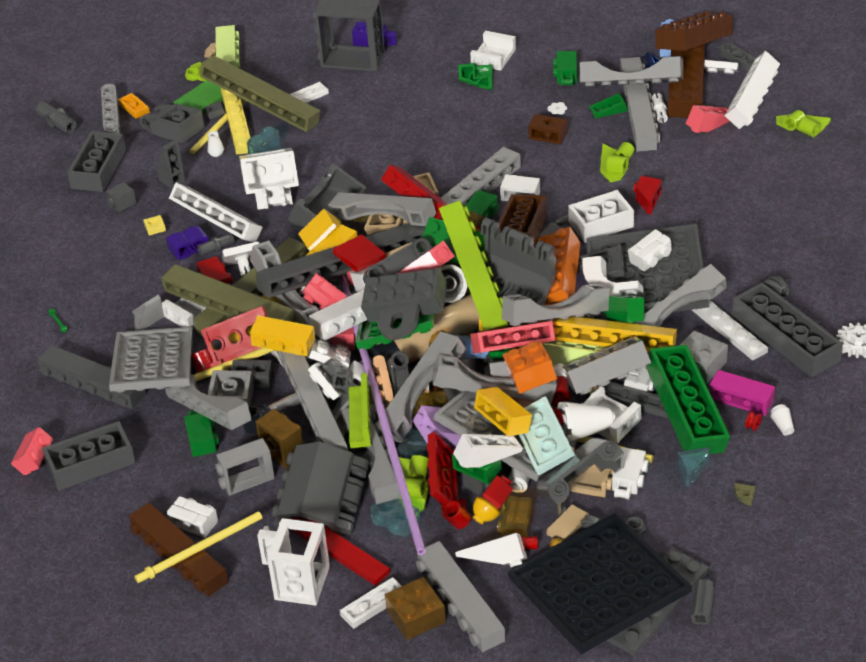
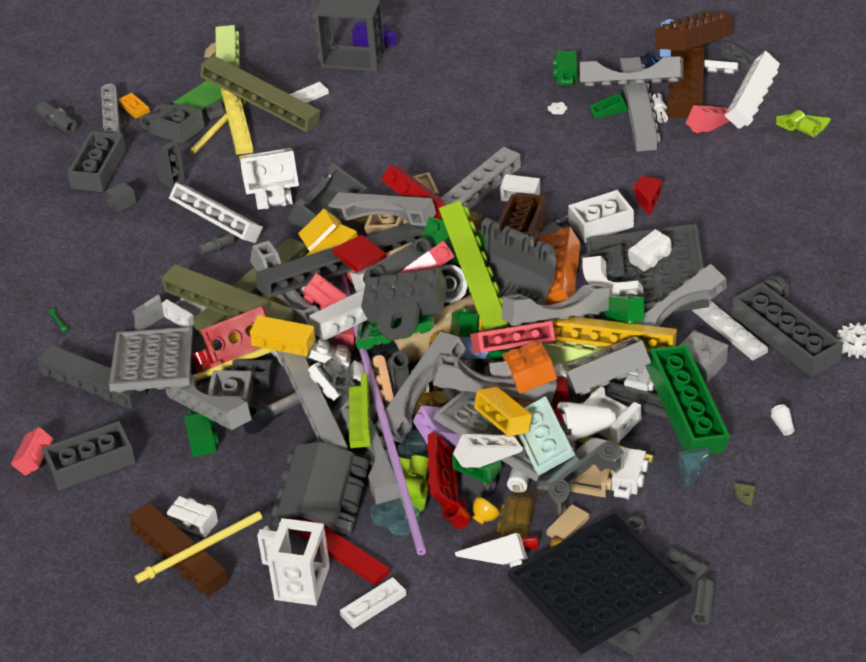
(154, 225): light yellow plate -> none
(185, 243): dark purple brick -> none
(193, 72): lime plate -> none
(214, 269): red brick -> none
(215, 146): white cone -> none
(238, 255): white tile -> none
(248, 478): light grey window -> none
(266, 141): clear light blue brick -> none
(279, 435): pearl gold brick -> none
(415, 608): pearl gold brick -> none
(461, 597): light grey brick -> none
(463, 323): none -> green brick
(476, 75): green slope -> none
(483, 204): green brick -> none
(495, 50): white panel -> none
(497, 491): red slope -> none
(548, 129): reddish brown brick -> none
(589, 520): dark grey plate -> none
(615, 162): lime panel -> none
(742, 392): dark pink brick -> none
(753, 421): red bush -> none

